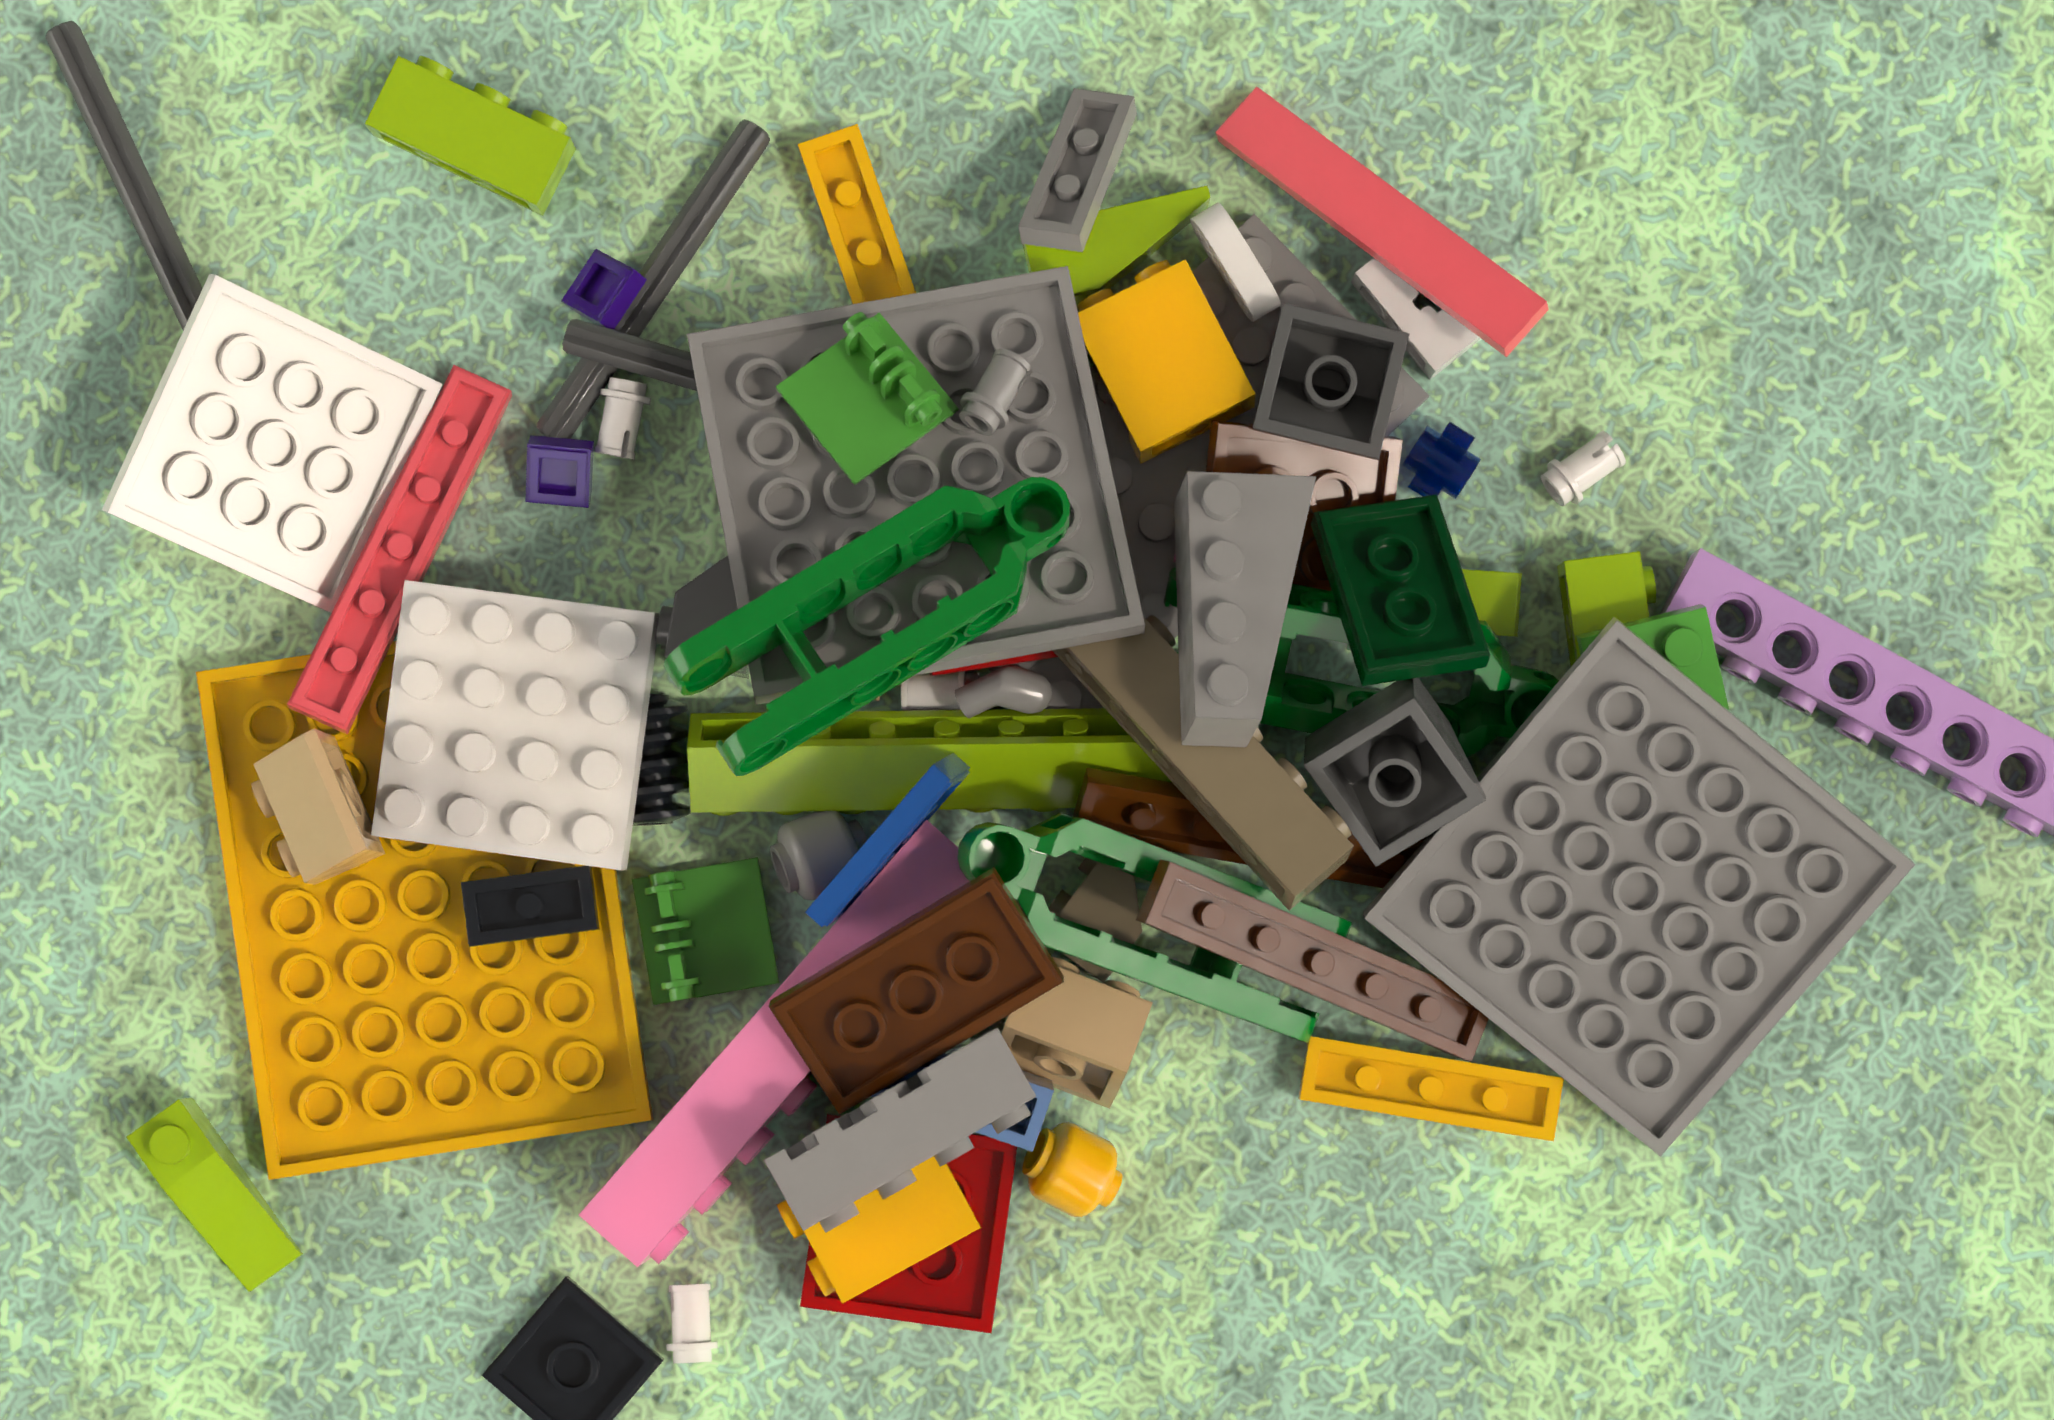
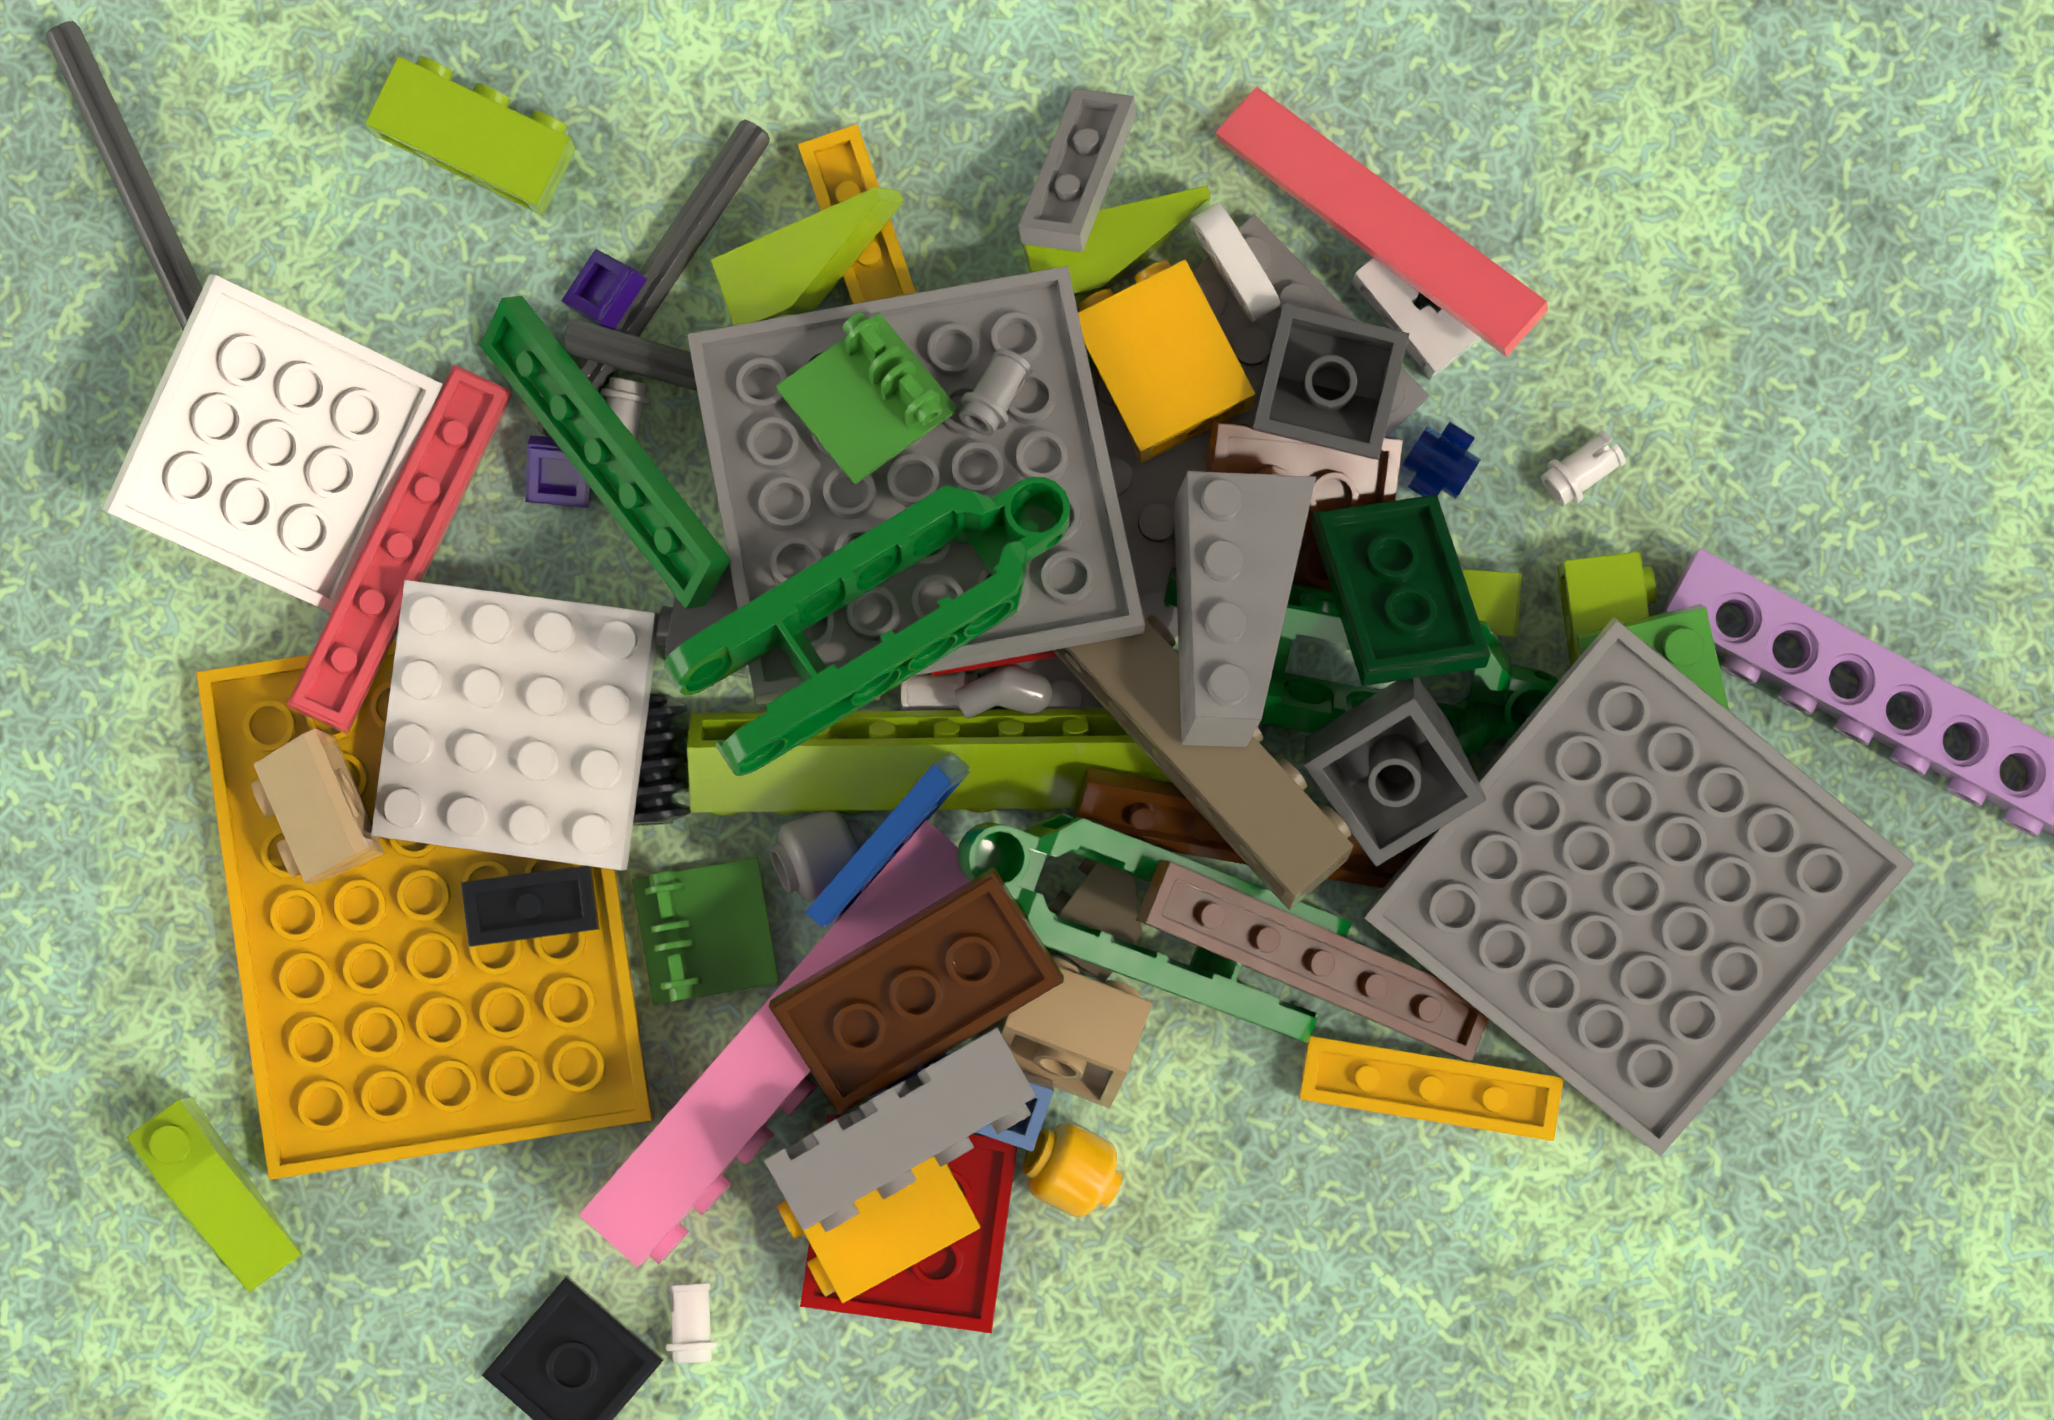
(604, 452): none -> green plate
(803, 261): none -> lime slope

